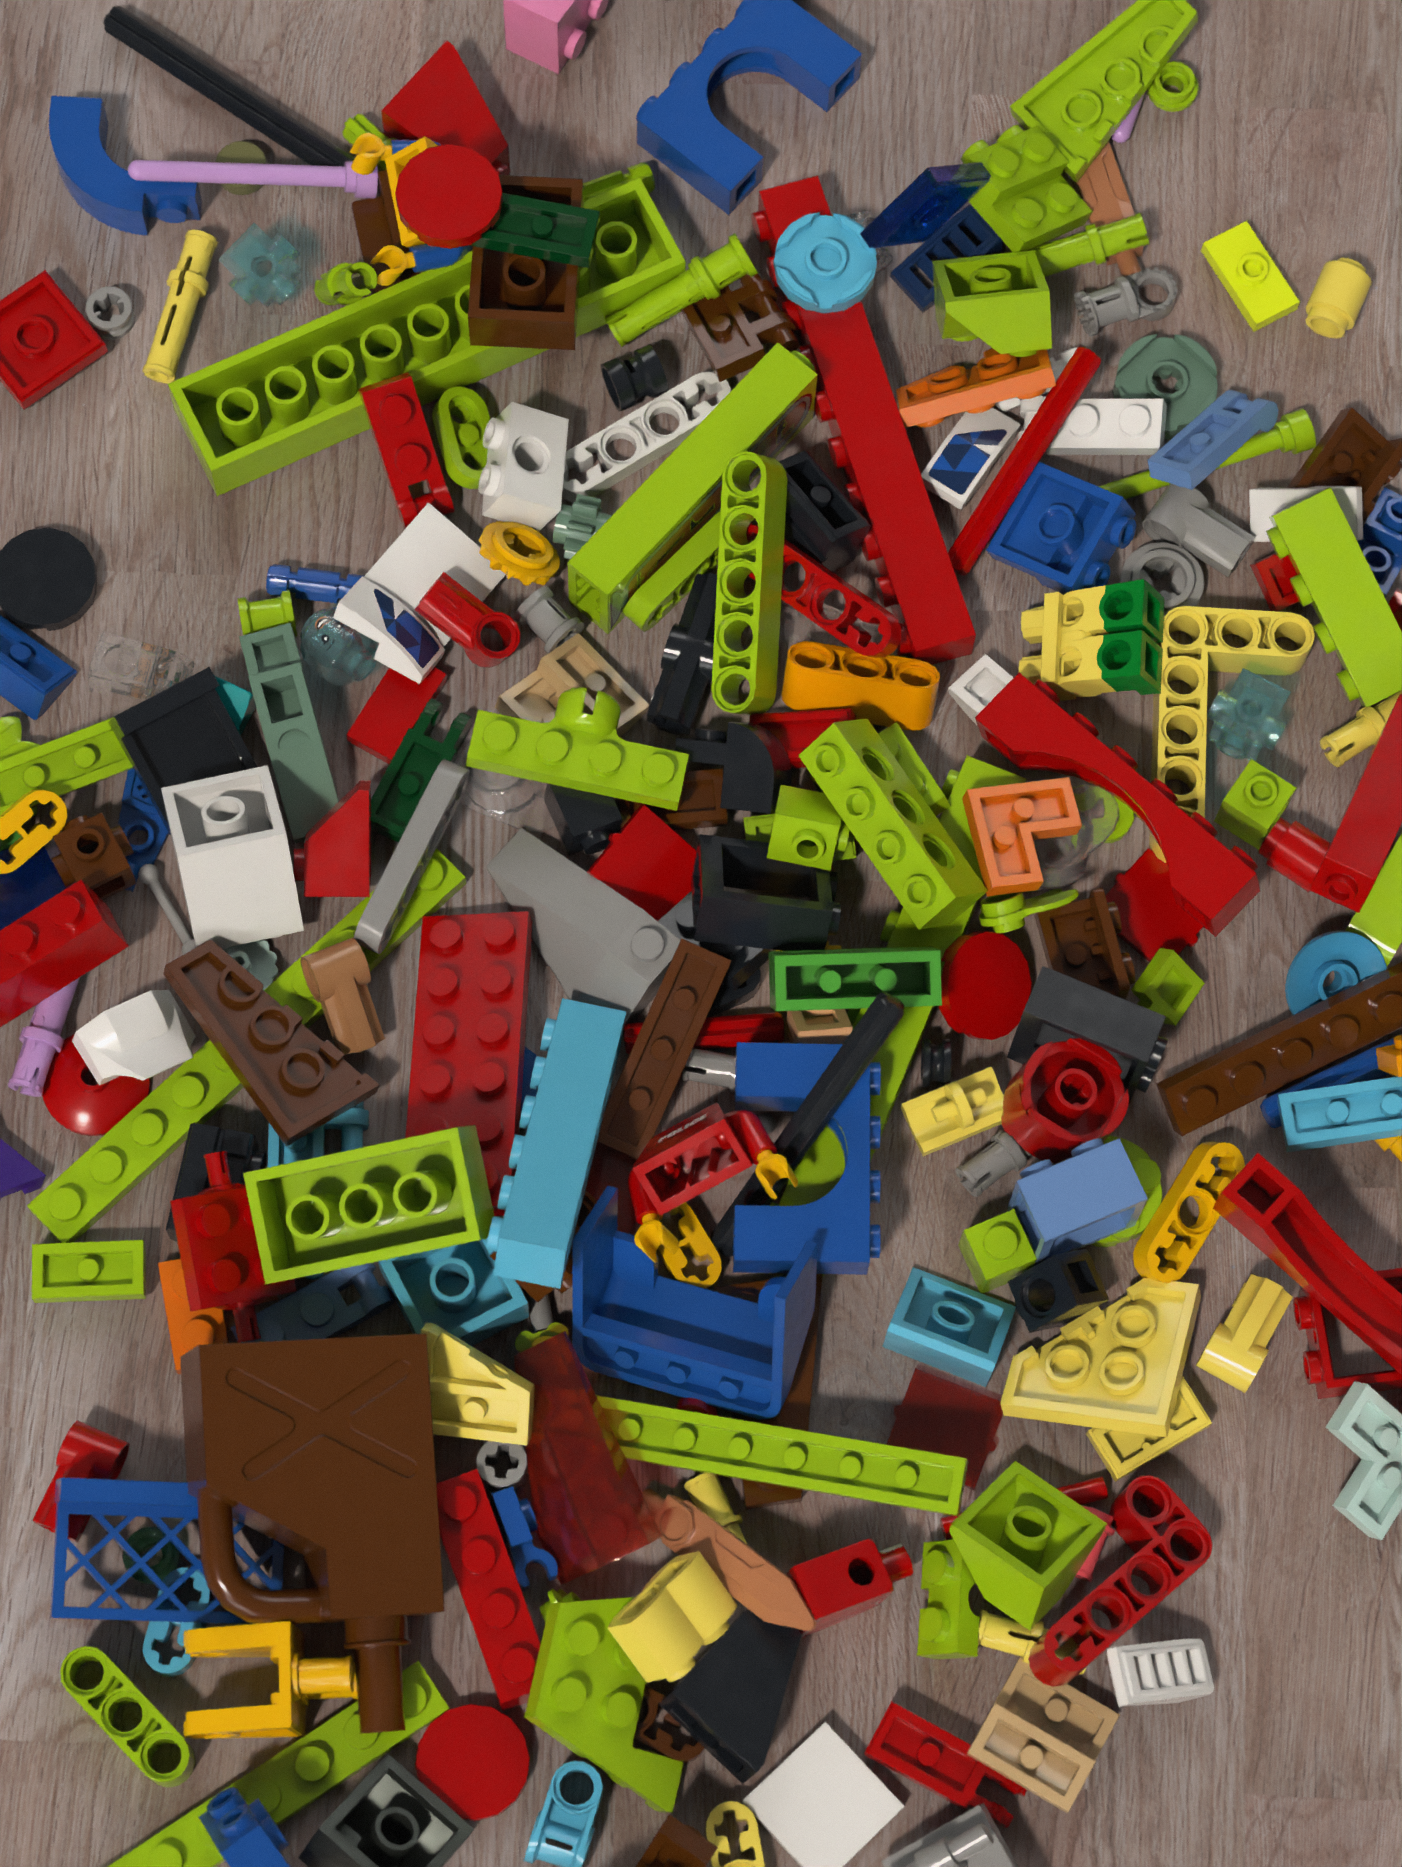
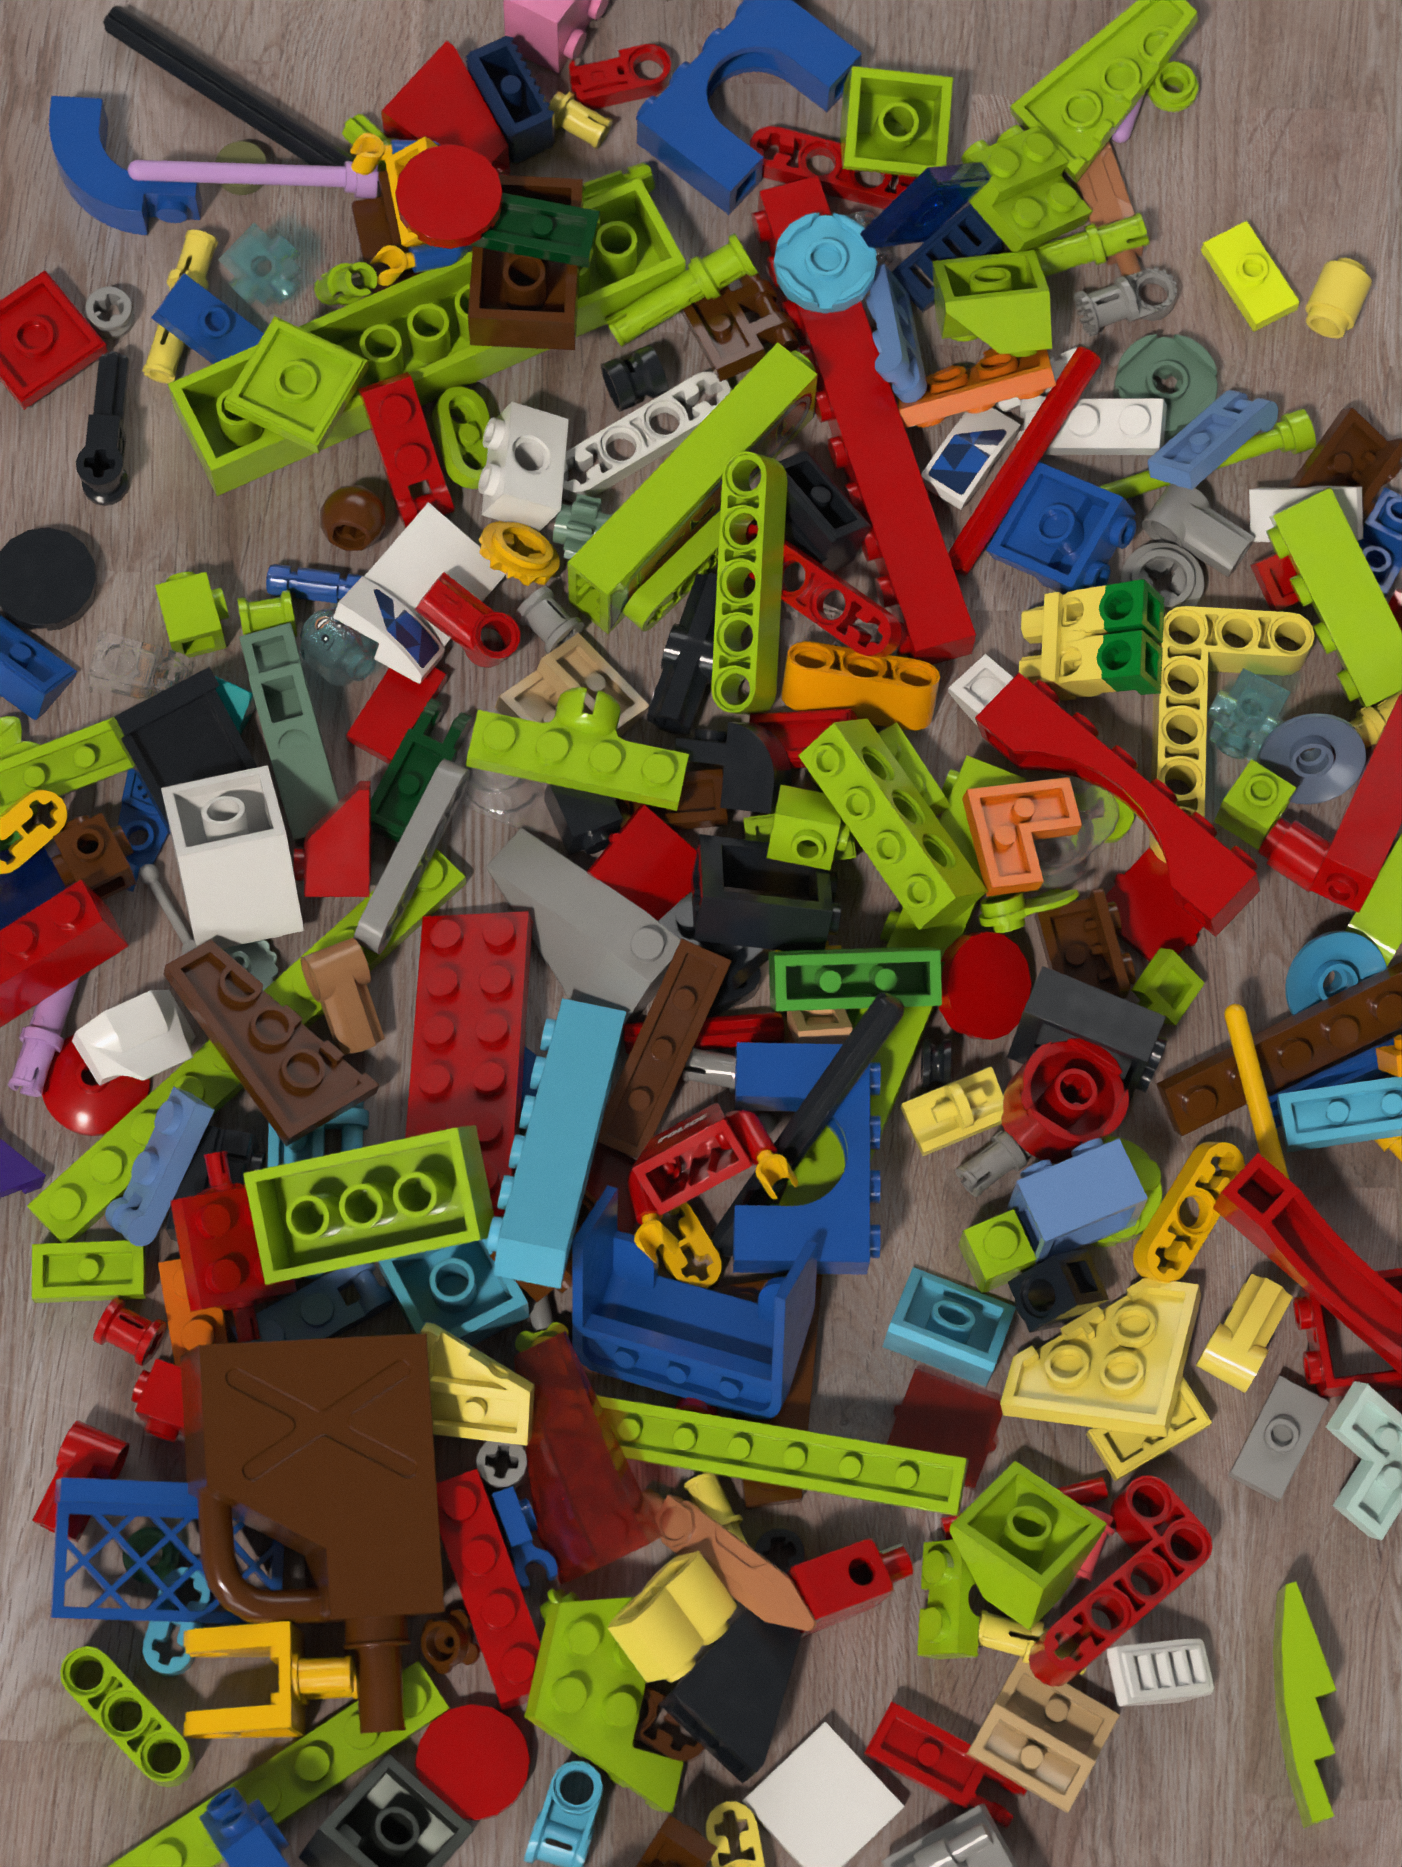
(106, 434): none -> black connector
(129, 1331): none -> red bush
(160, 1168): none -> medium blue plate
(160, 1400): none -> red brick
(192, 613): none -> lime brick
(204, 322): none -> blue plate
(296, 384): none -> lime plate
(352, 518): none -> reddish brown piece
(436, 1642): none -> reddish brown plate
(513, 98): none -> dark blue brick
(579, 119): none -> light yellow pin
(614, 79): none -> red piece
(789, 1538): none -> black bush
(837, 183): none -> red beam
(894, 121): none -> lime slope
(896, 337): none -> medium blue plate
(1254, 1086): none -> yellow piece
(1278, 1439): none -> light grey plate
(1300, 1681): none -> lime slope
(1322, 771): none -> sand blue dish

